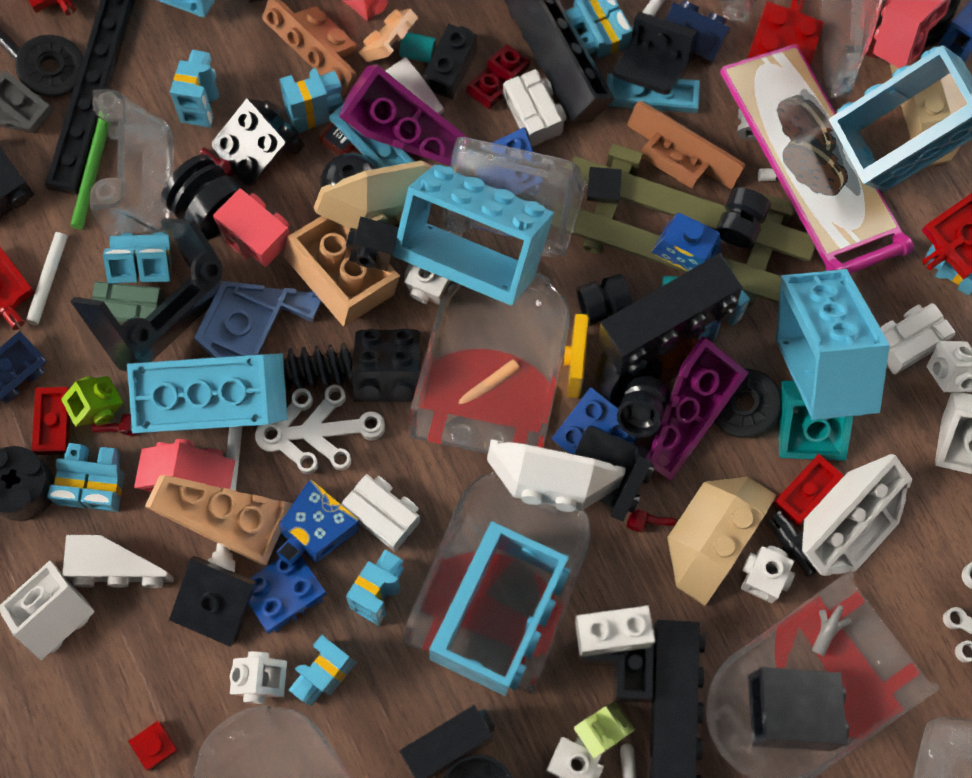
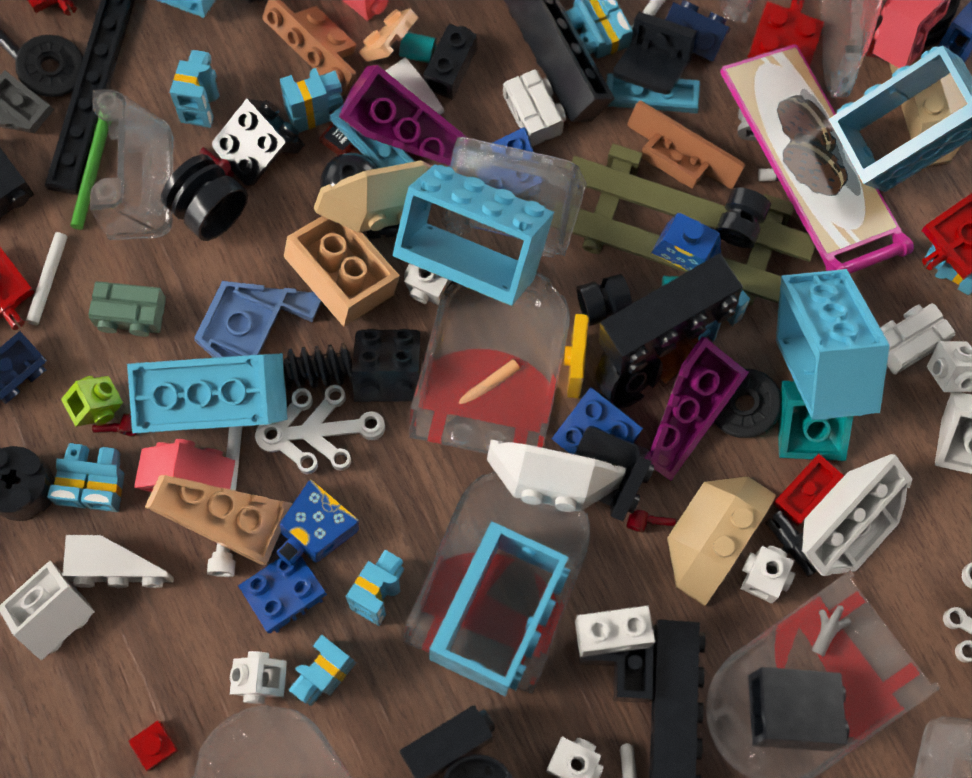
(50, 422): red plate -> none
(138, 256): medium azure hips -> none
(144, 339): black windscreen -> none
(212, 601): black plate -> none
(252, 228): coral brick -> none
(372, 243): black brick -> none
(381, 511): white brick -> none
(502, 66): dark red slope -> none
(604, 185): black tile -> none
(604, 729): yellowish green slope -> none
(643, 406): black wheel -> none

